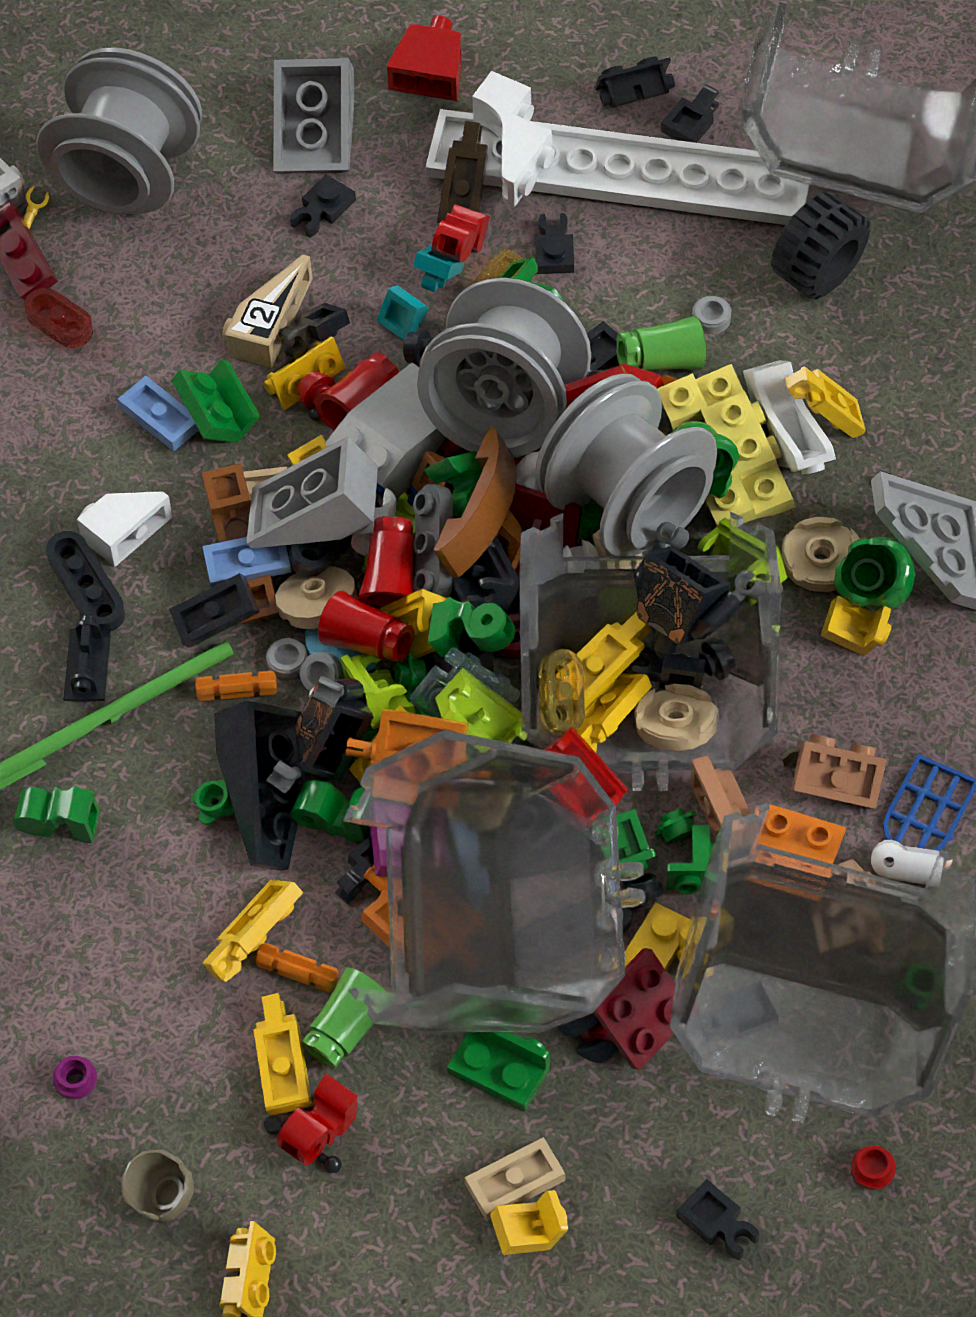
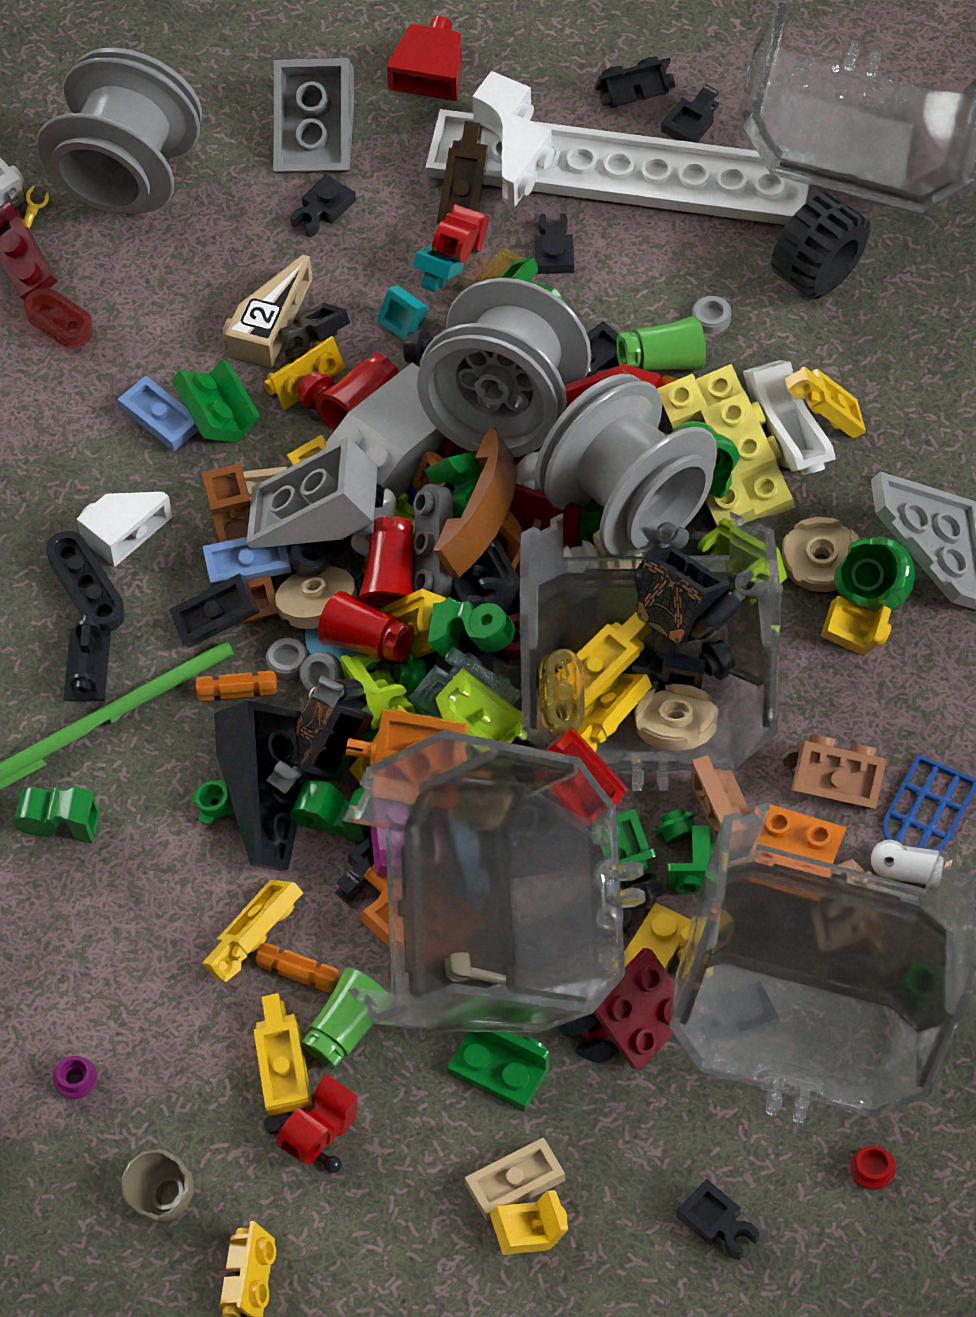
(459, 970): none -> dark tan hand

